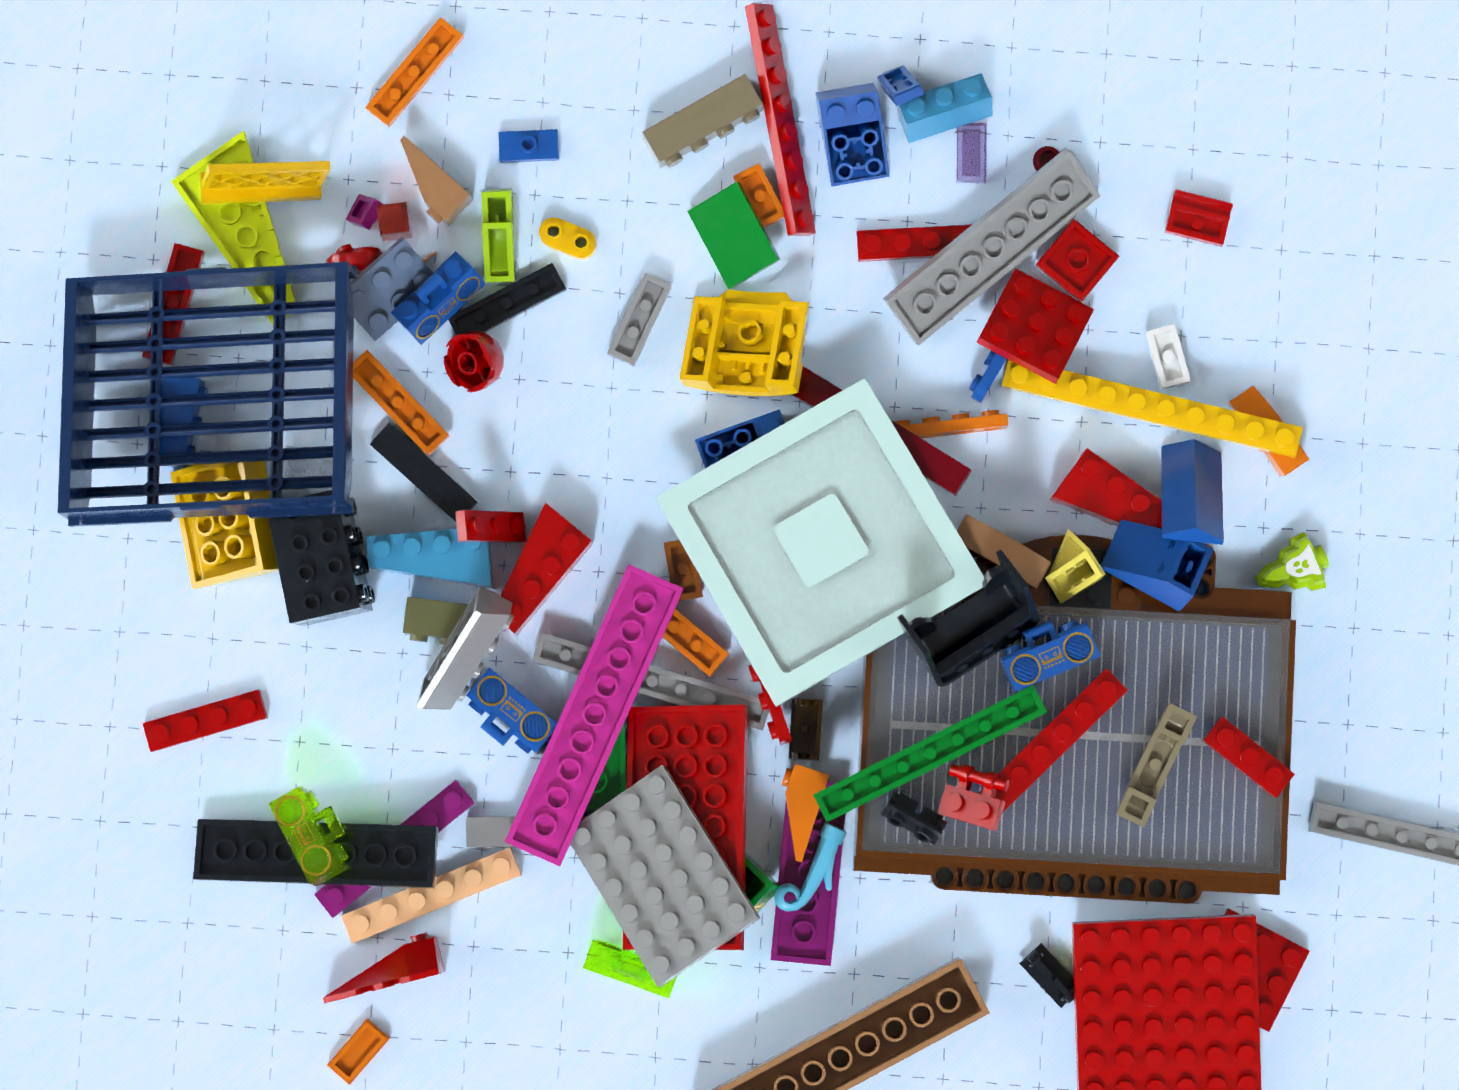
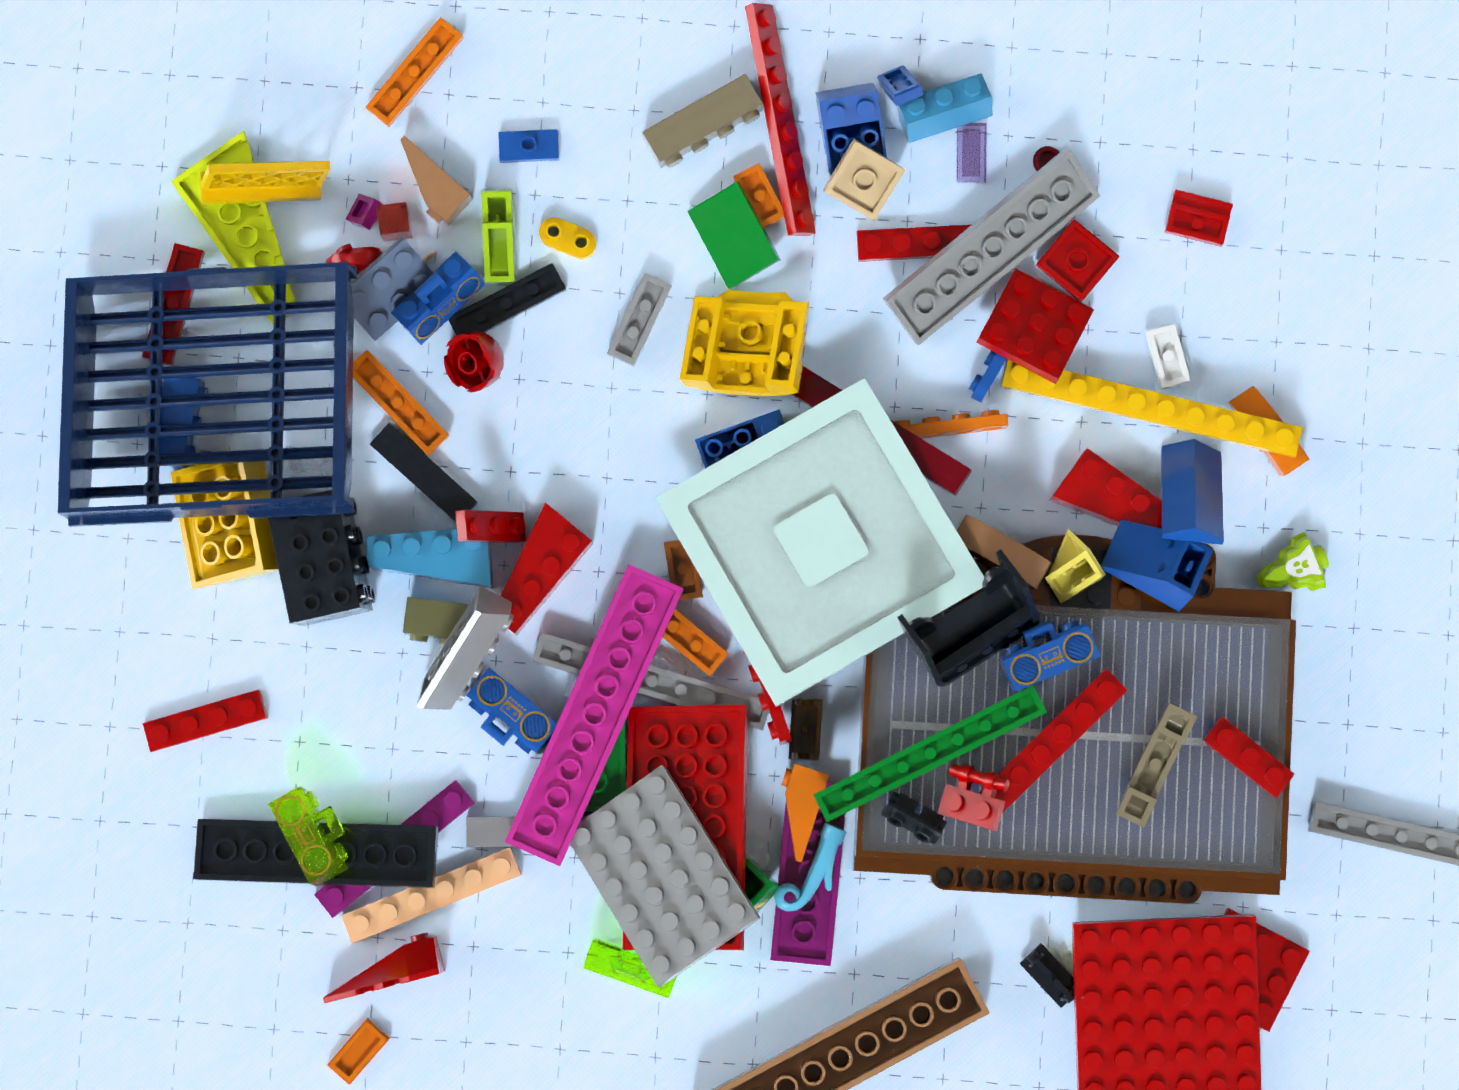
(864, 179): none -> tan plate

